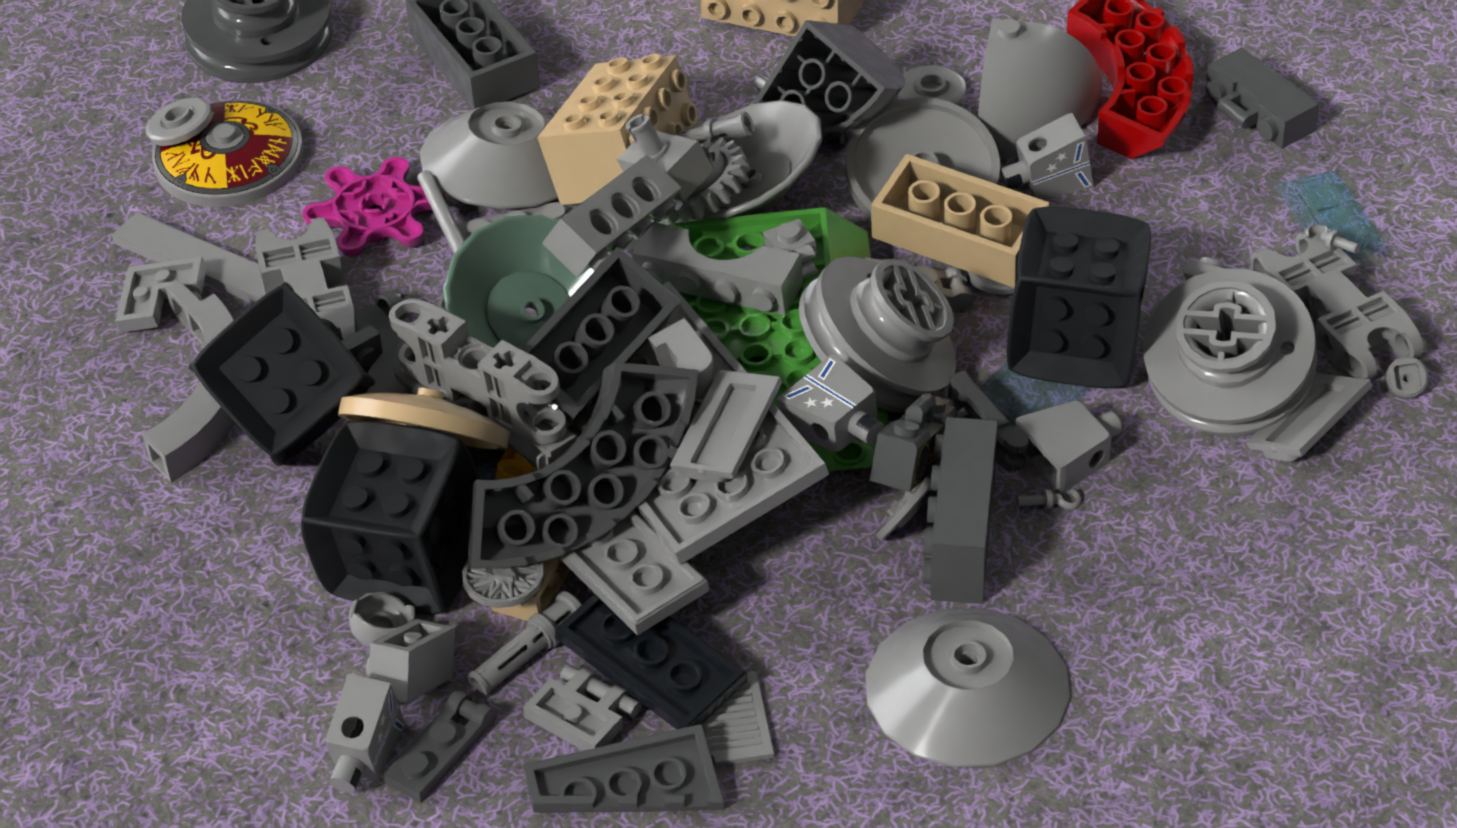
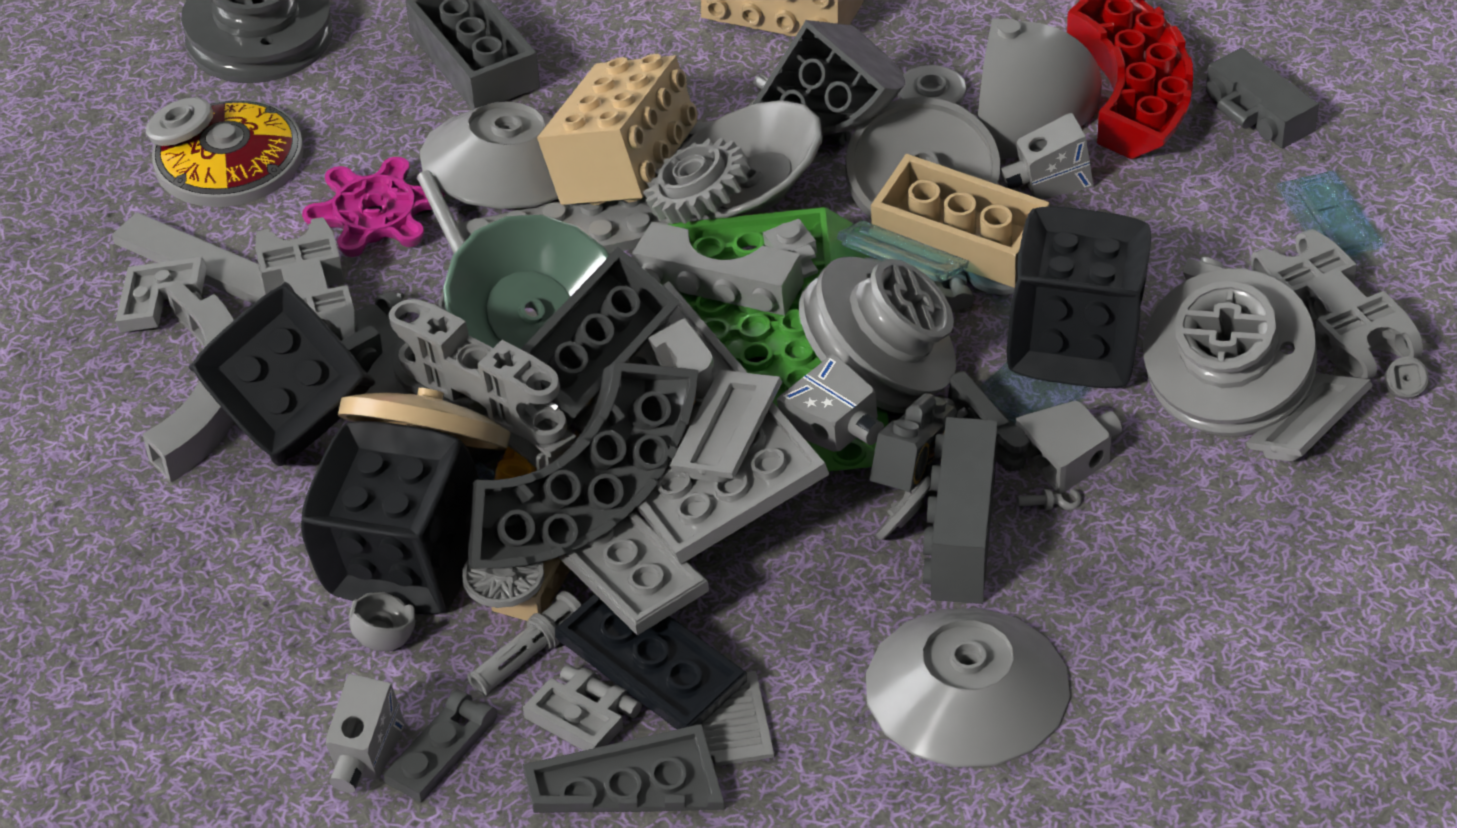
(413, 658): light grey brick -> none
(612, 216): light grey brick -> none
(676, 155): light grey brick -> none
(728, 129): light grey pin -> none
(890, 245): none -> clear light blue piece
(1333, 238): light grey hand -> none

